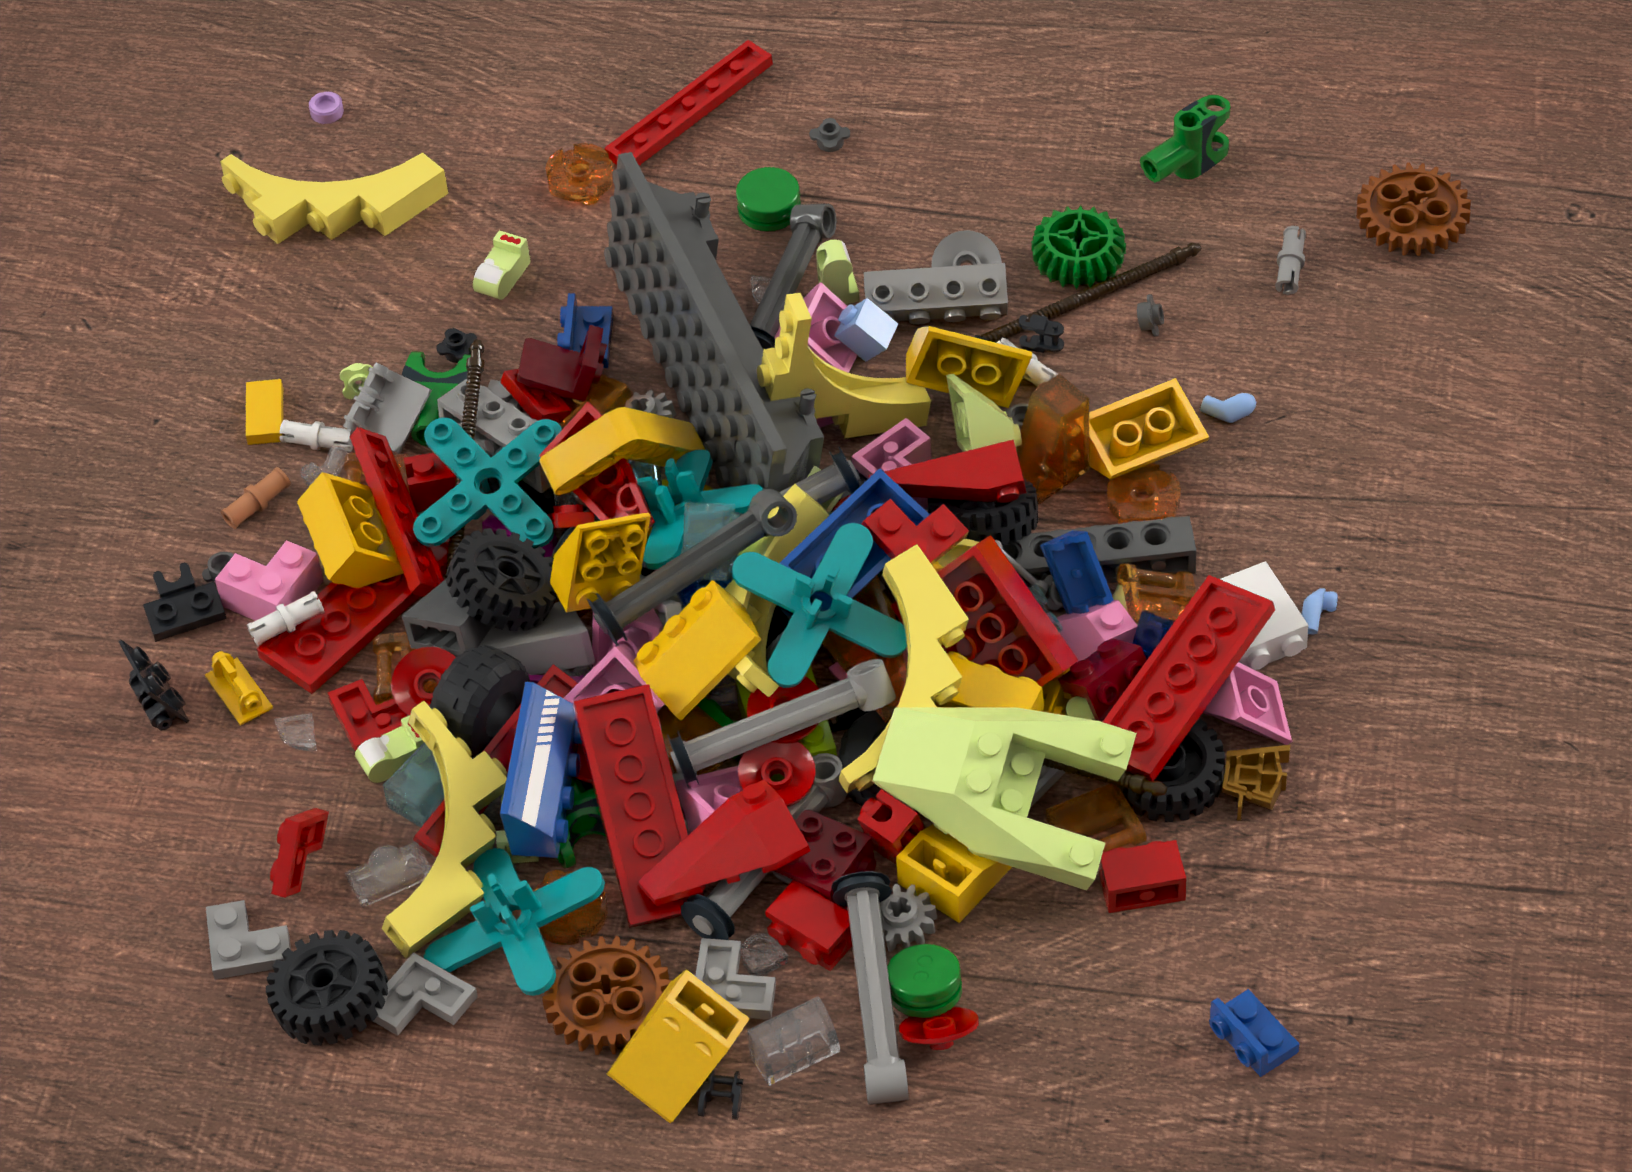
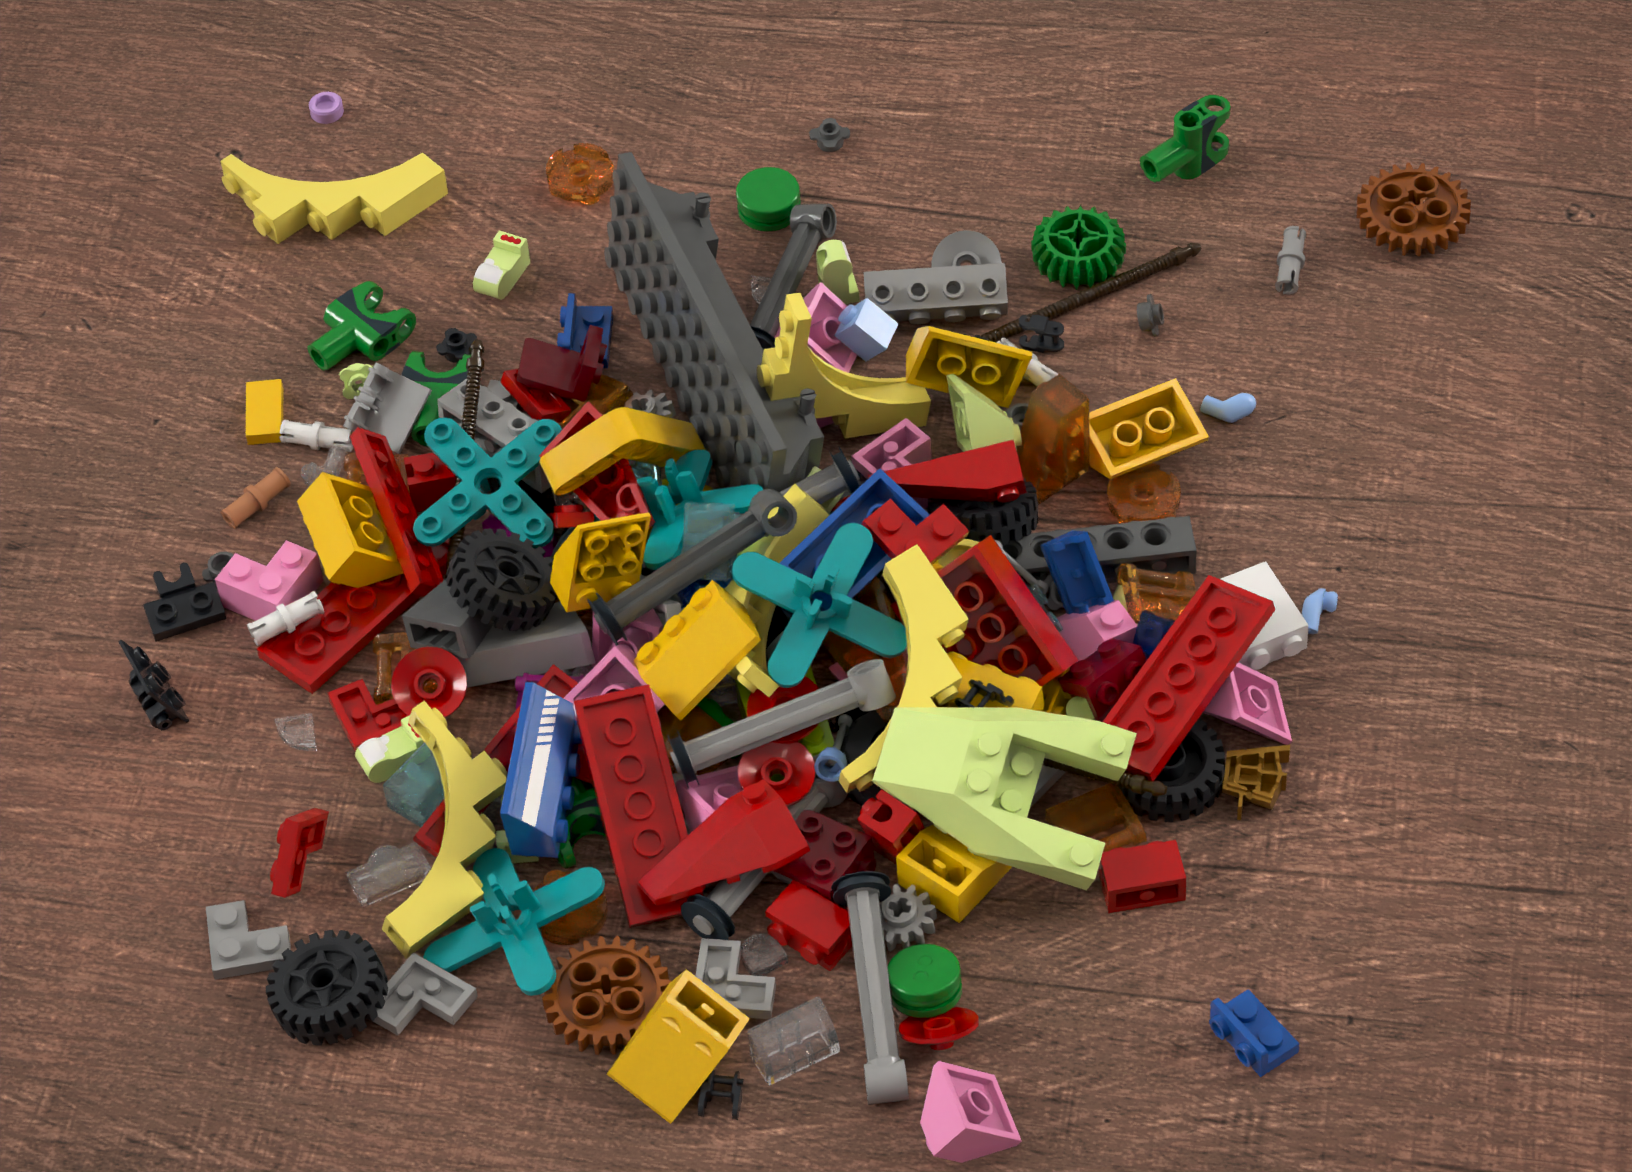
(237, 688): yellow hinge -> none
(359, 328): none -> green connector
(480, 694): black tyre -> none
(691, 103): red plate -> none
(833, 755): none -> medium blue hinge
(966, 1114): none -> bright pink slope
(989, 692): none -> black piece

